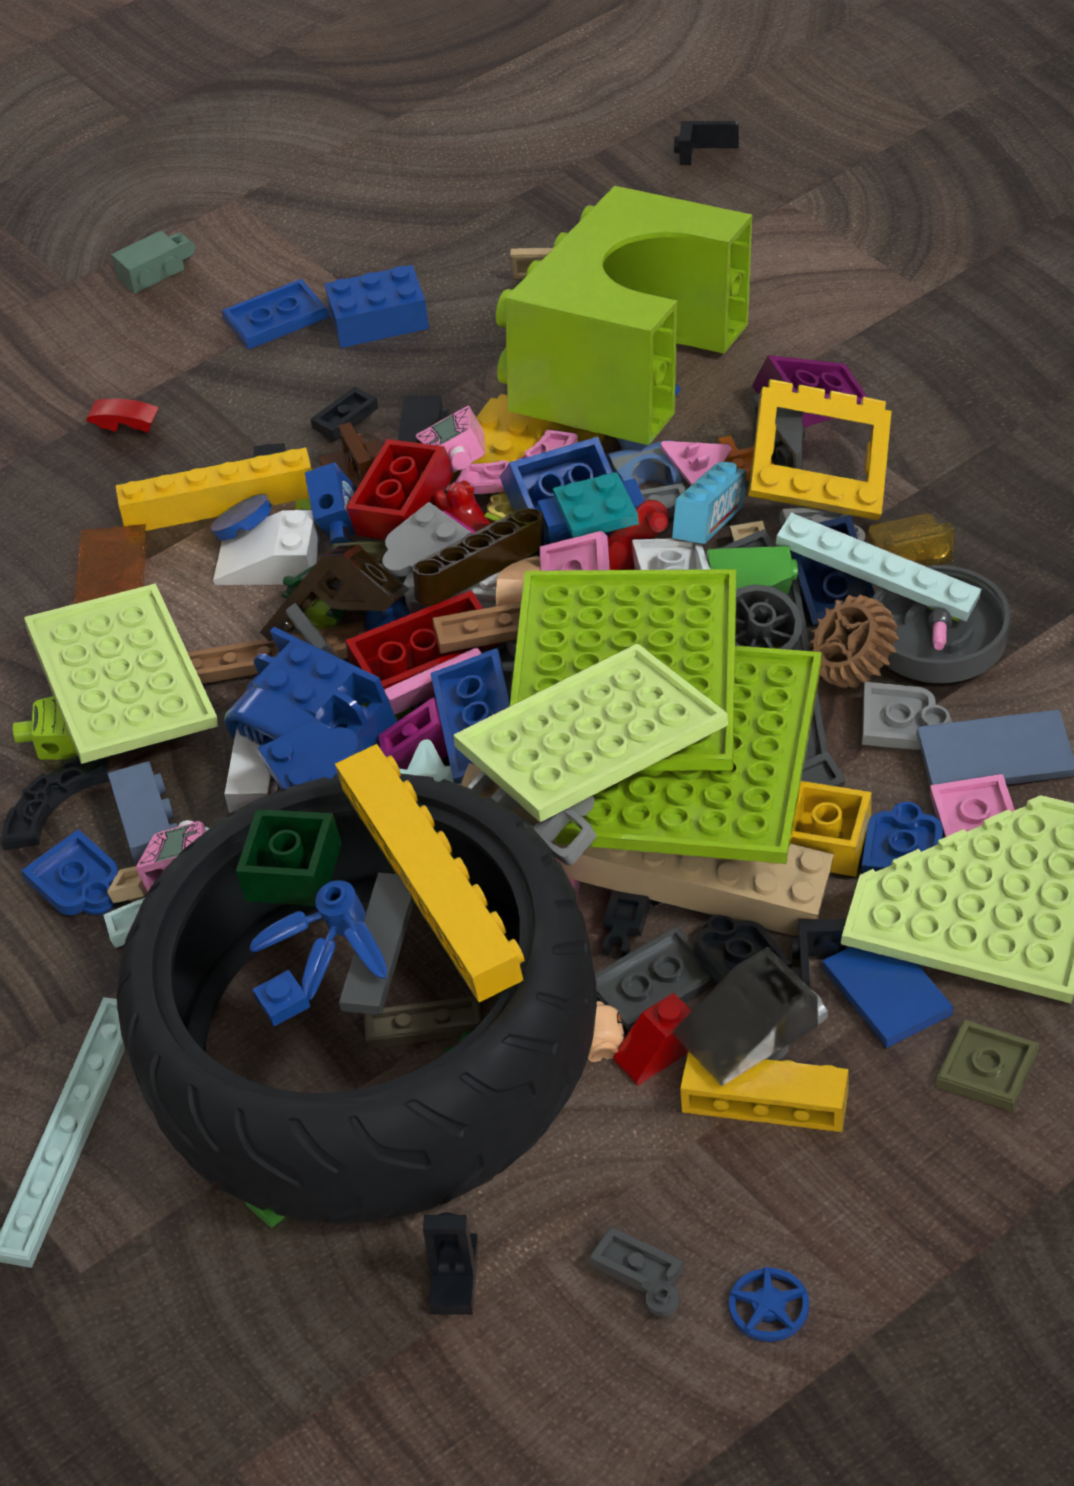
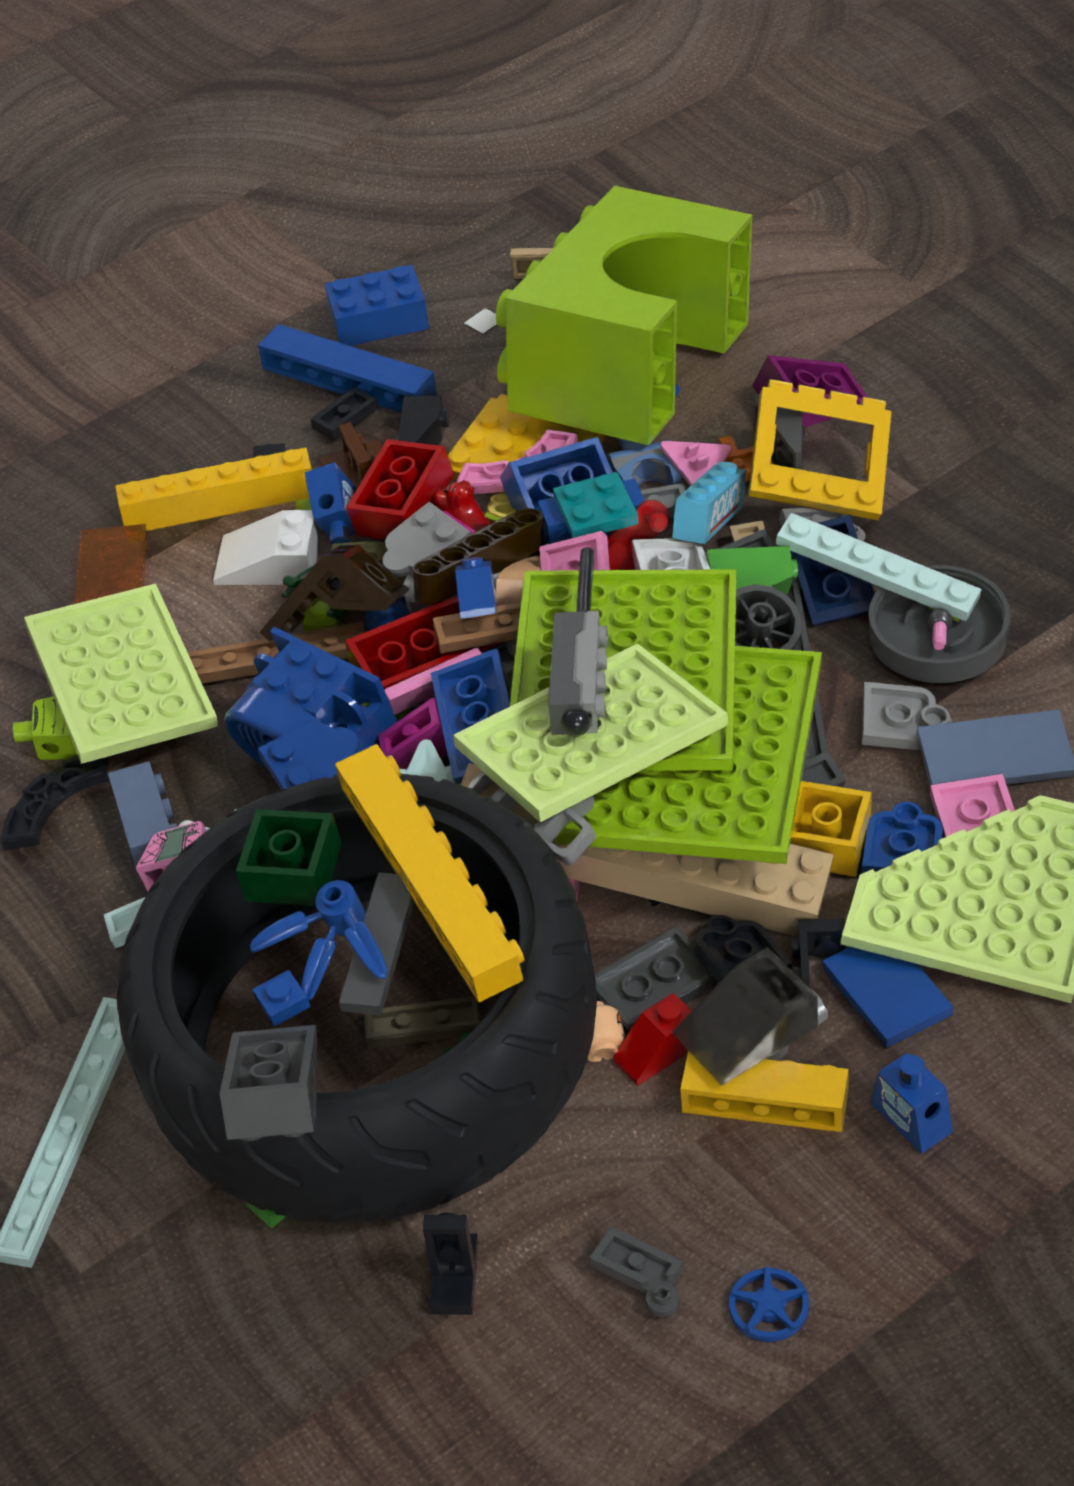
(74, 876): blue plate -> none
(112, 412): red slope -> none
(127, 886): tan plate -> none
(151, 260): sand green brick -> none
(241, 516): blue tile -> none
(247, 775): white slope -> none
(270, 1083): none -> dark grey slope
(275, 313): blue tile -> none
(309, 630): dark grey tile -> none
(343, 367): none -> blue brick
(460, 436): bright pink torso -> none
(476, 588): none -> blue slope
(482, 321): none -> white sticker
(578, 662): none -> piece
(624, 917): black plate -> none
(705, 135): black bracket -> none
(858, 644): medium nougat gear -> none
(913, 1102): none -> blue torso
(916, 539): clear yellow bracket -> none
(987, 1065): olive tile -> none

